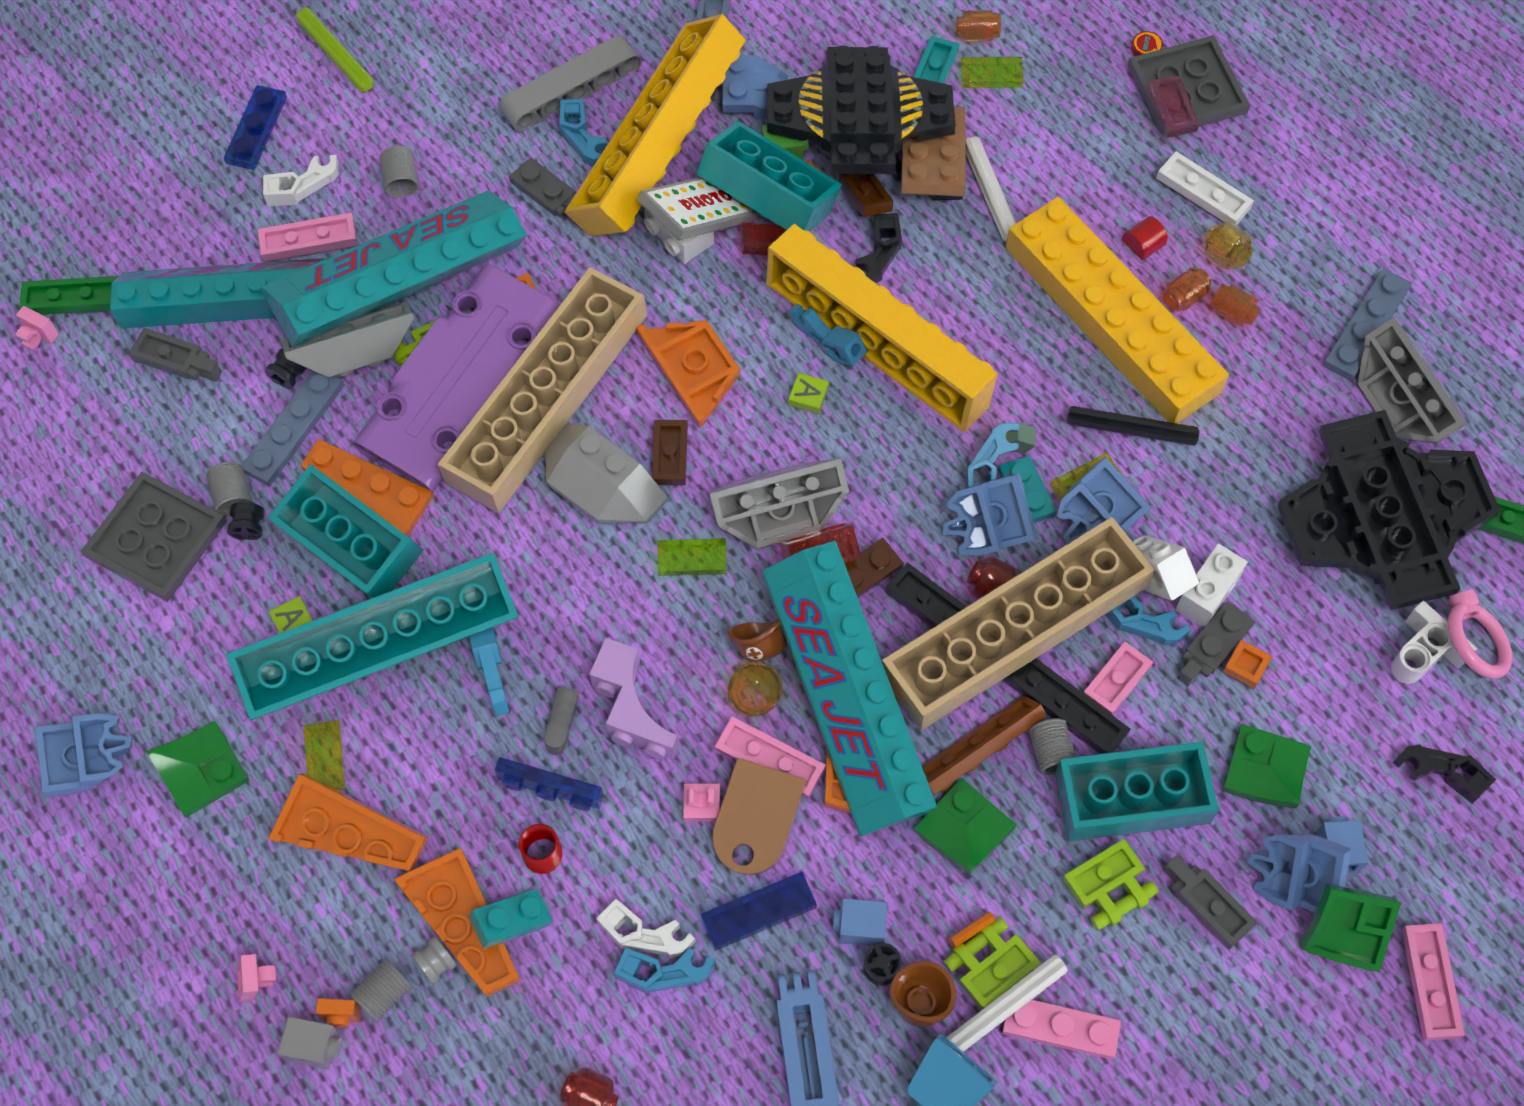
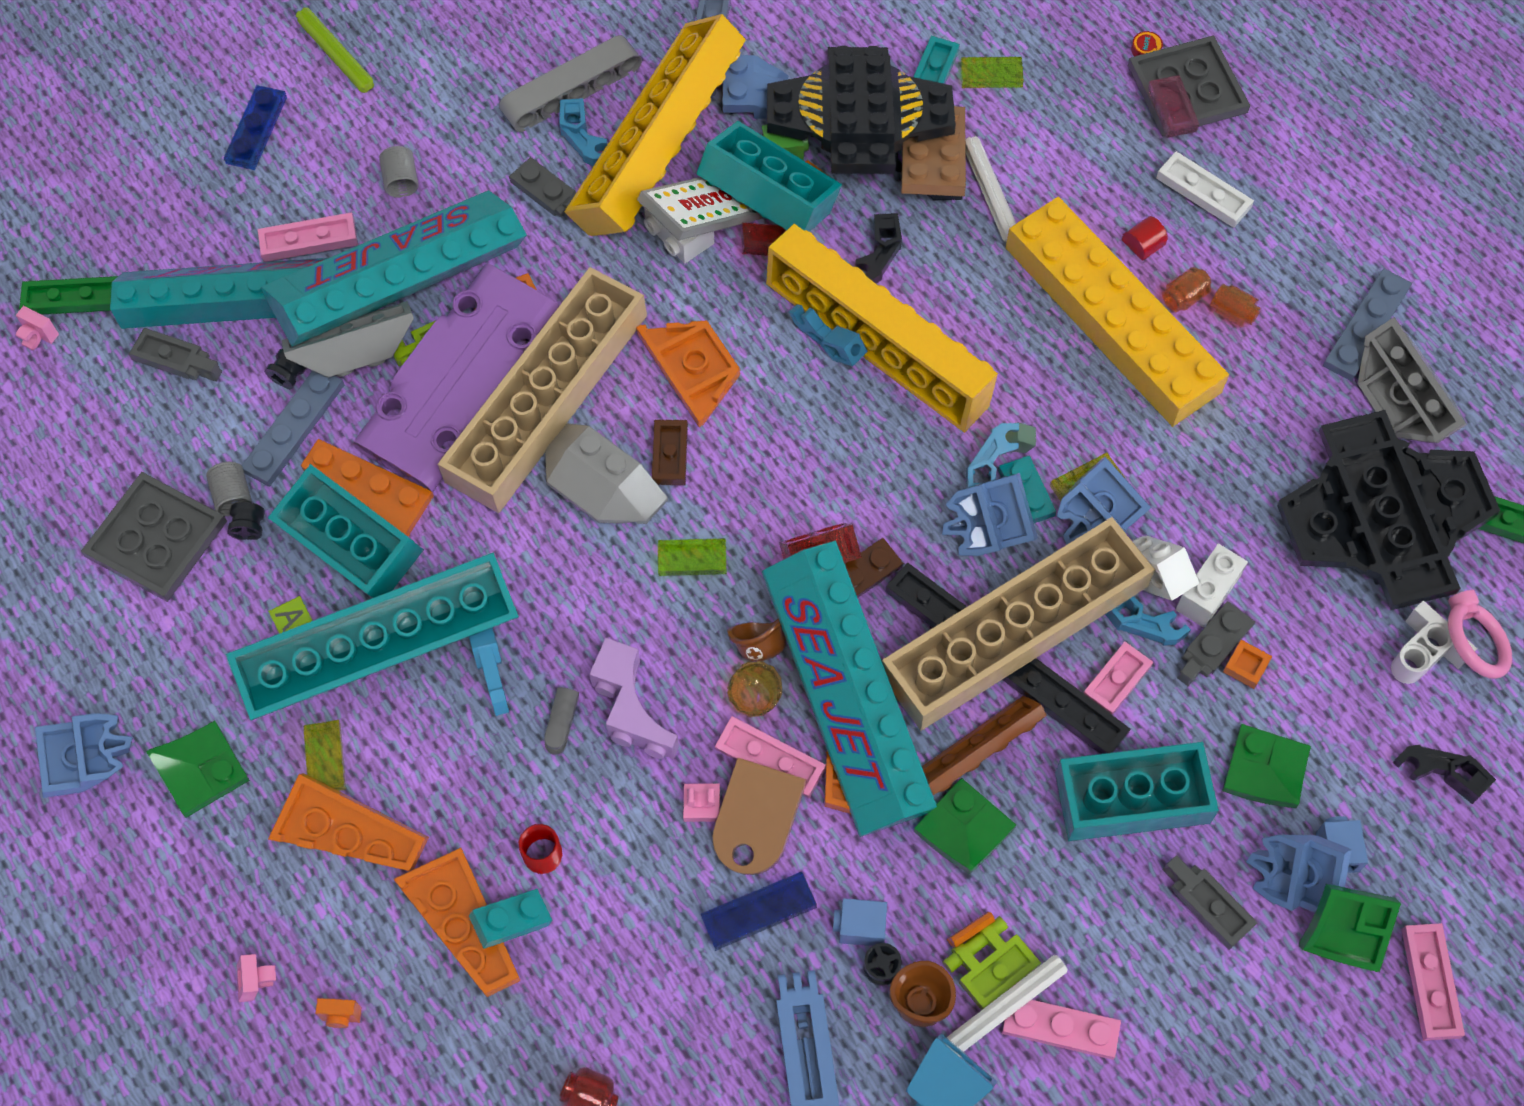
(302, 186): white piece -> none
(309, 1043): light grey brick -> none
(381, 990): light grey piece -> none
(434, 960): light grey wheel -> none
(548, 784): clear blue plate -> none
(645, 940): white piece -> none
(666, 977): dark azure piece -> none
(781, 502): light grey wedge -> none
(808, 393): lime tile -> none
(866, 193): reddish brown plate -> none
(978, 25): clear orange brick -> none
(989, 575): clear red head -> none
(1051, 743): light grey piece -> none
(1103, 875): lime plate -> none
(1133, 425): black axle -> none
(1228, 246): clear yellow head -> none

